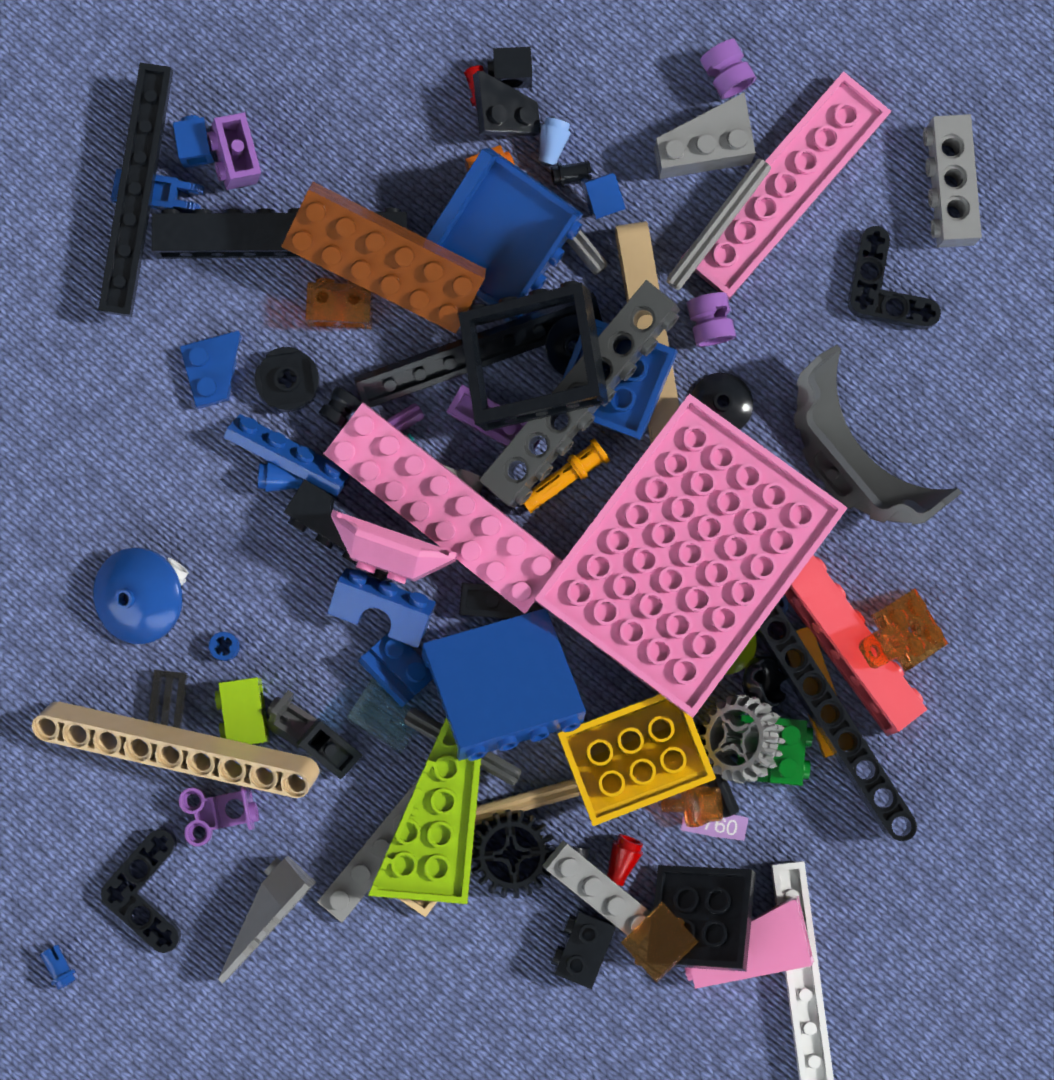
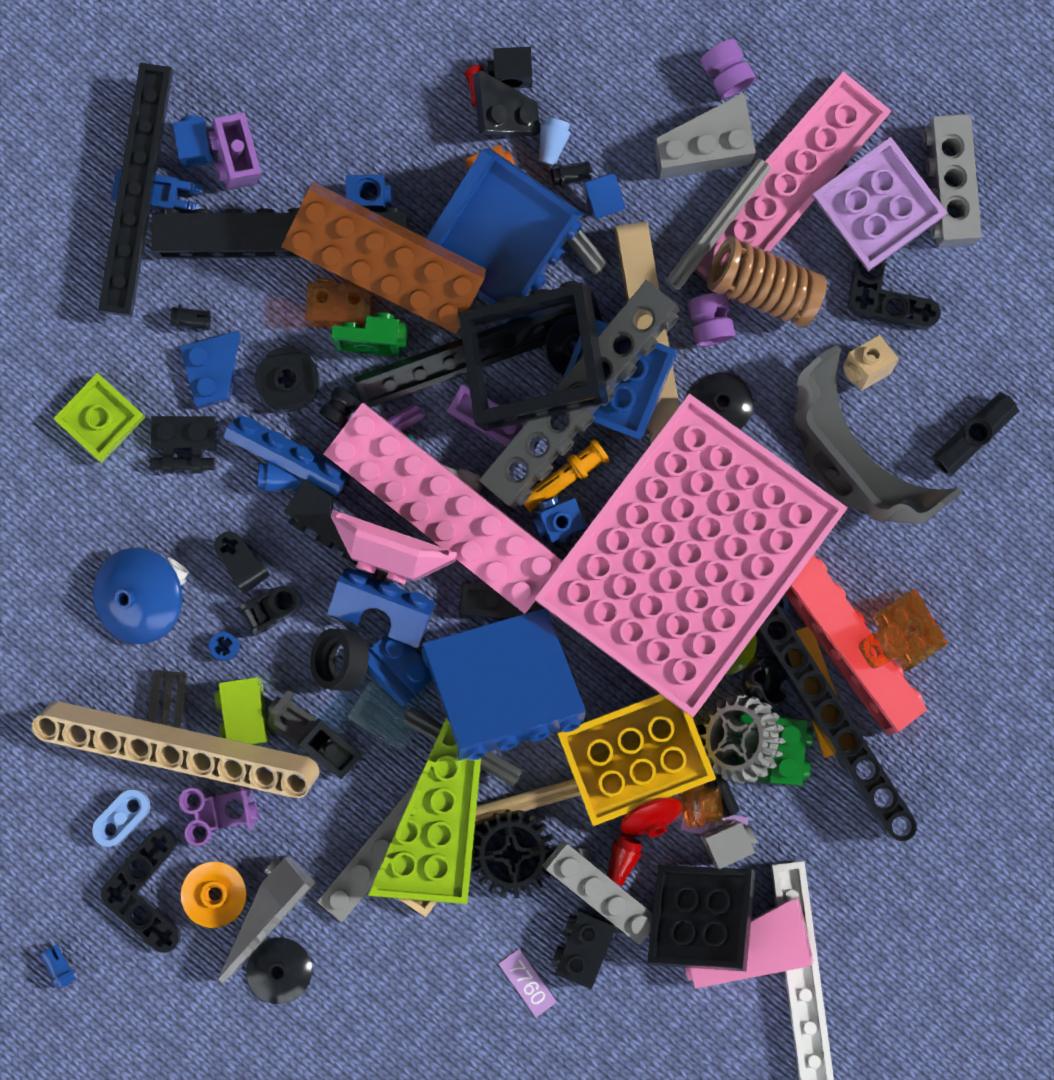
(99, 417): none -> lime plate
(122, 817): none -> light blue plate
(183, 433): none -> black plate
(190, 318): none -> black pin
(197, 899): none -> light orange dish
(243, 565): none -> black piece
(264, 611): none -> black piece
(293, 961): none -> black dish
(323, 659): none -> black tyre
(359, 183): none -> blue brick
(381, 336): none -> green plate
(527, 983): none -> lavender sticker
(557, 519): none -> blue brick
(652, 817): none -> red dish
(659, 942): clear orange piece -> none
(728, 843): none -> light grey brick
(767, 282): none -> medium nougat piece
(870, 363): none -> tan brick
(879, 204): none -> lavender plate
(988, 421): none -> black piece

